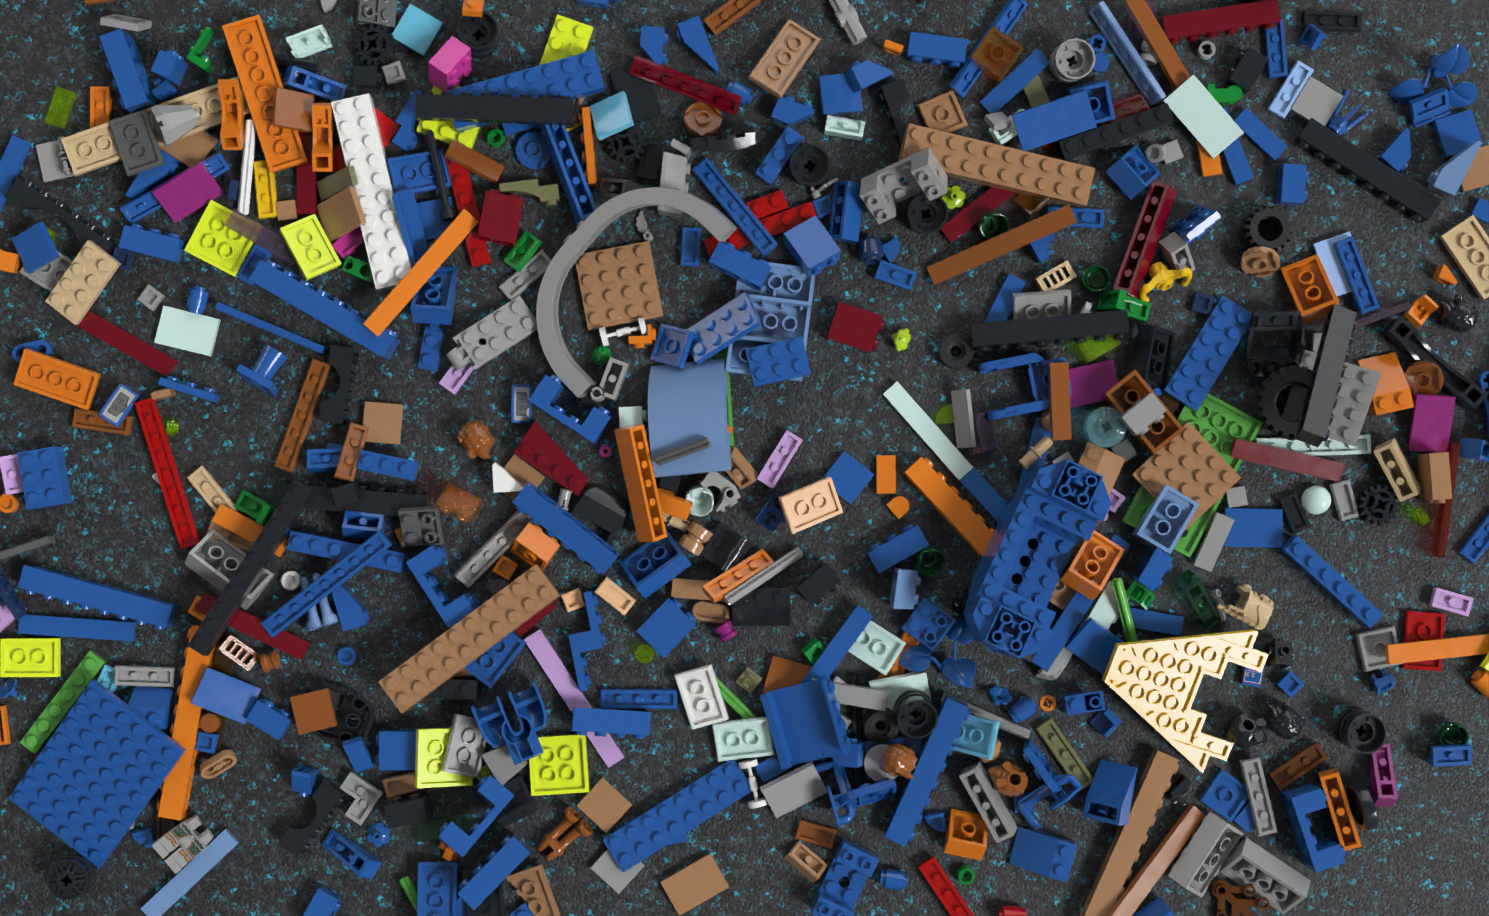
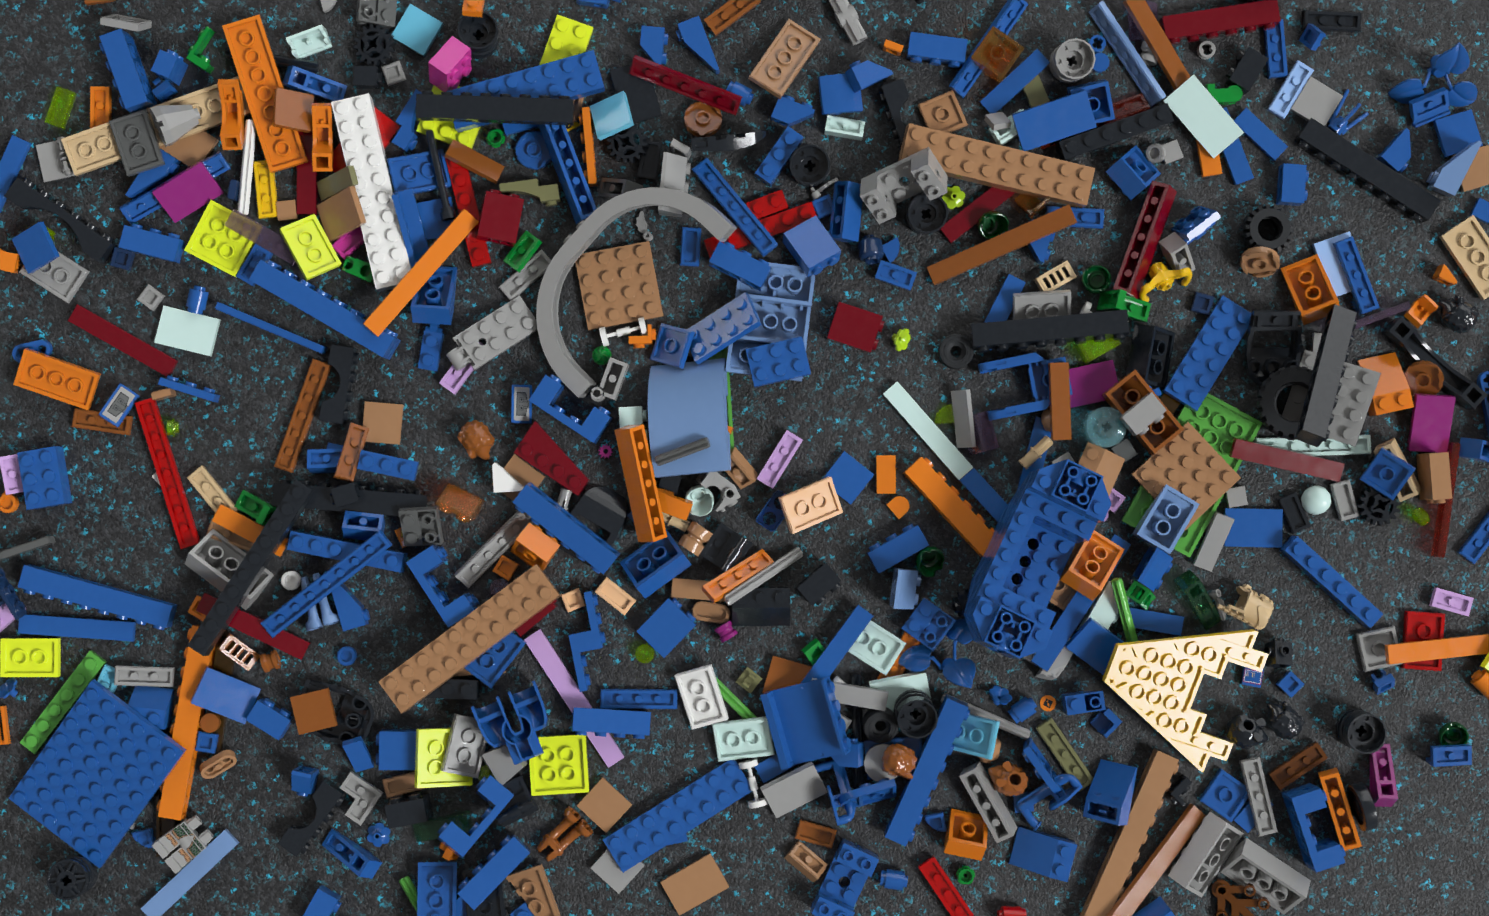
(83, 282): tan plate -> none
(264, 370): blue plant -> none
(1387, 473): none -> blue tile

